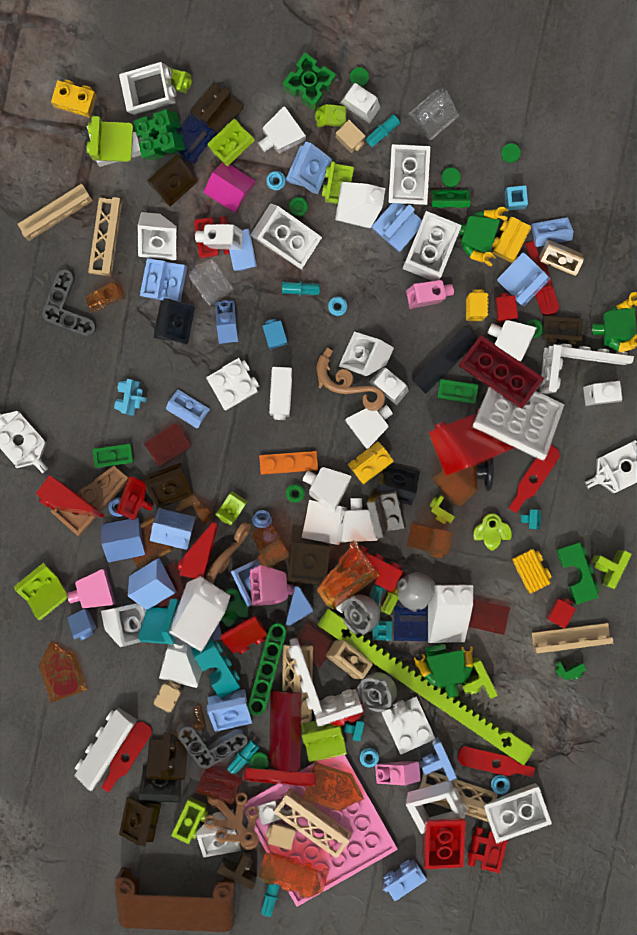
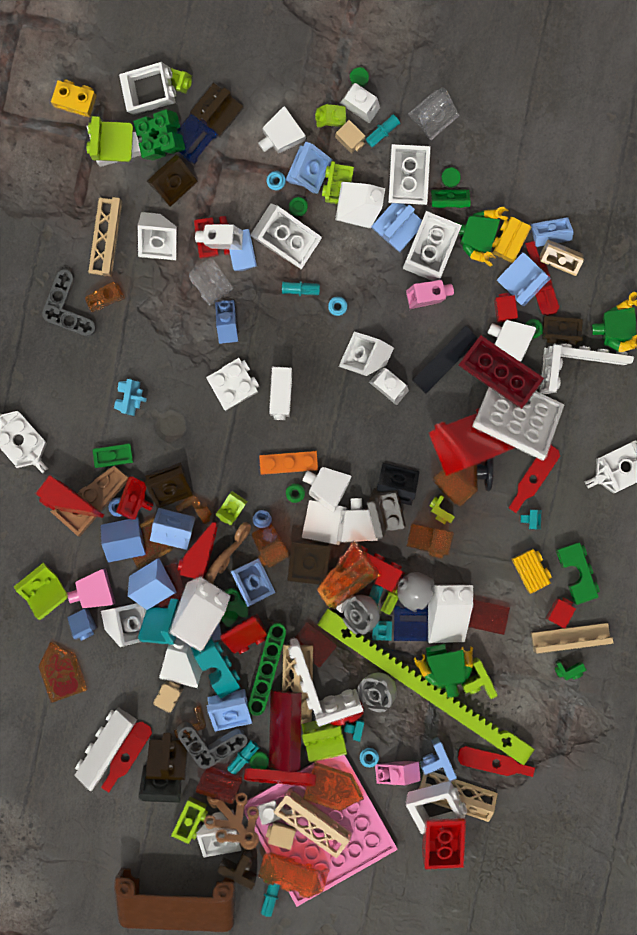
(55, 212): tan fence -> none
(139, 821): dark brown bracket -> none
(163, 280): light blue slope -> none
(167, 445): clear red plate -> none
(174, 321): black bracket -> none
(187, 408): light blue slope -> none
(229, 186): dark pink slope -> none
(230, 142): lime bracket -> none
(269, 586): bright pink torso -> none
(274, 334): dark azure brick -> none
(299, 606): medium blue slope -> none
(307, 70): green brick -> none
(346, 387): medium nougat plant -> none
(349, 659): tan brick -> none
(369, 424): white torso -> none
(370, 462): yellow brick -> none
(403, 880): light blue bracket -> none
(408, 725): white bracket -> none
(457, 391): green plate -> none
(476, 306): yellow brick -> none
(492, 534): lime plate -> none
(493, 852): red plate -> none
(505, 788): medium azure plate -> none
(510, 153): green tile -> none
(516, 198): medium azure brick -> none
(517, 813): white slope -> none
(602, 393): white torso -> none
(612, 568): lime bracket -> none

